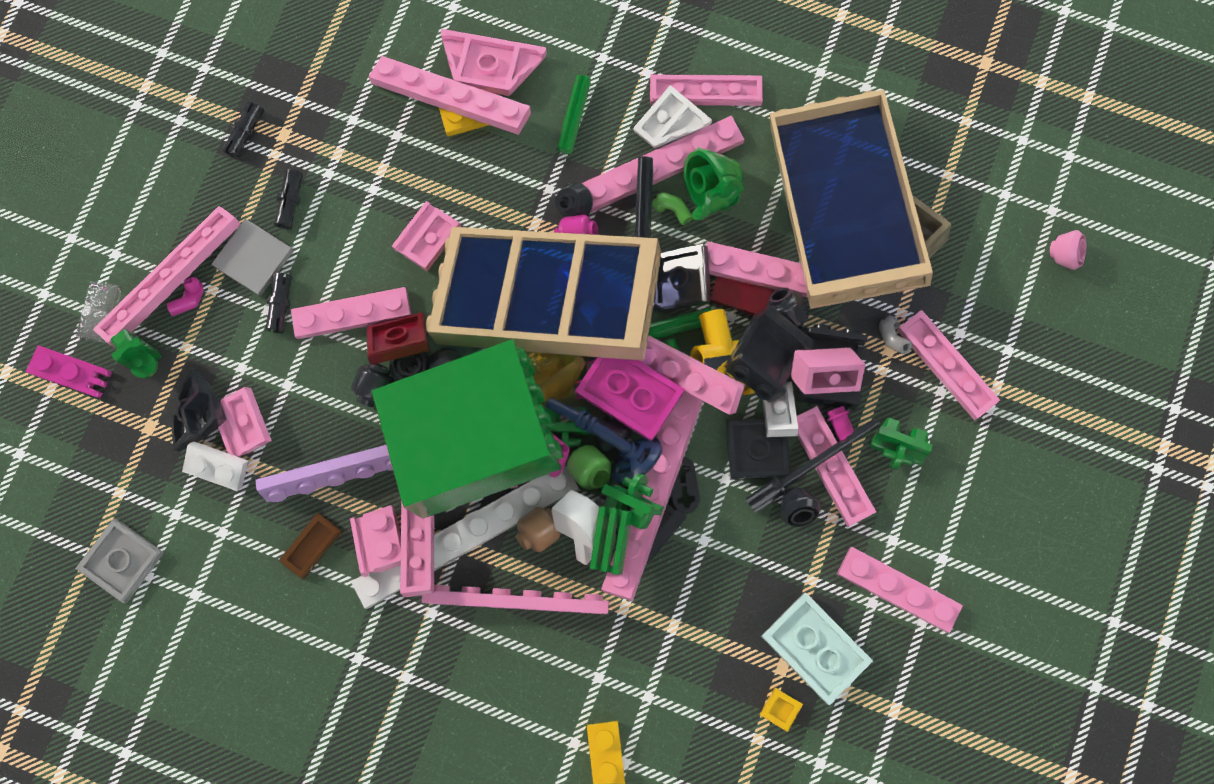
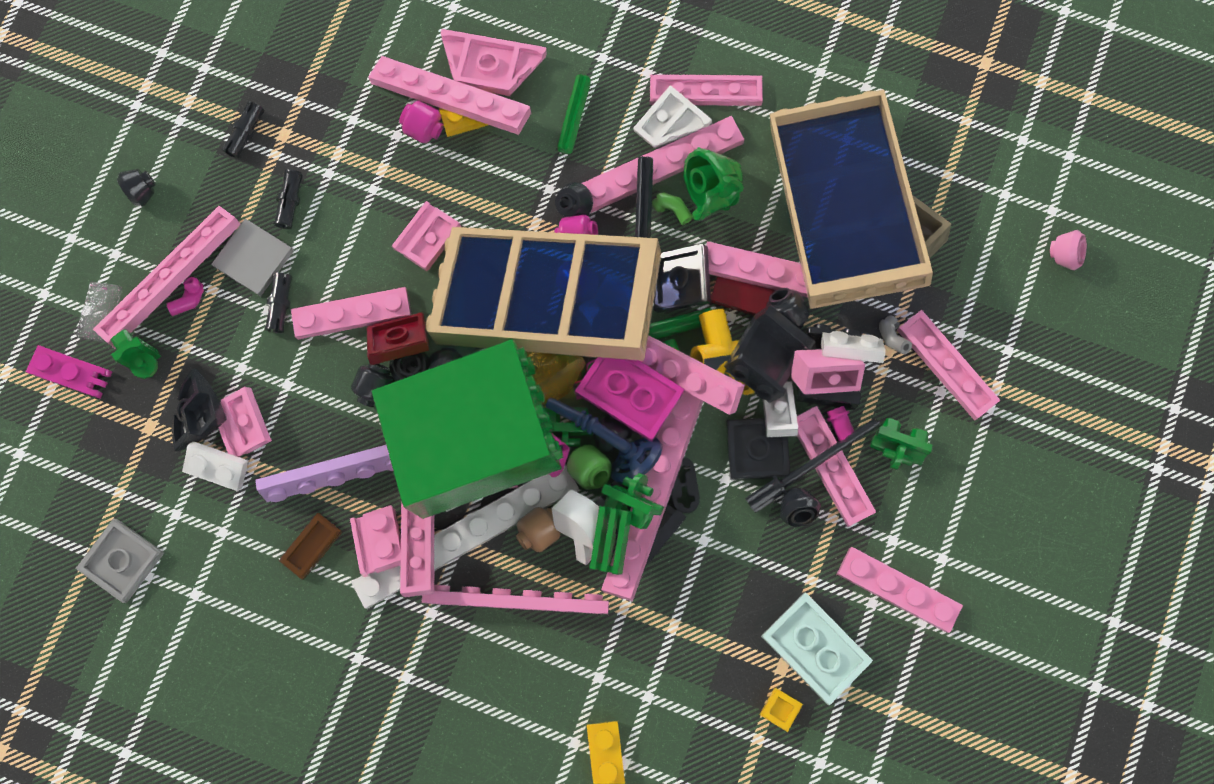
(136, 186): none -> black cone
(421, 122): none -> dark pink head
(863, 348): none -> white plate

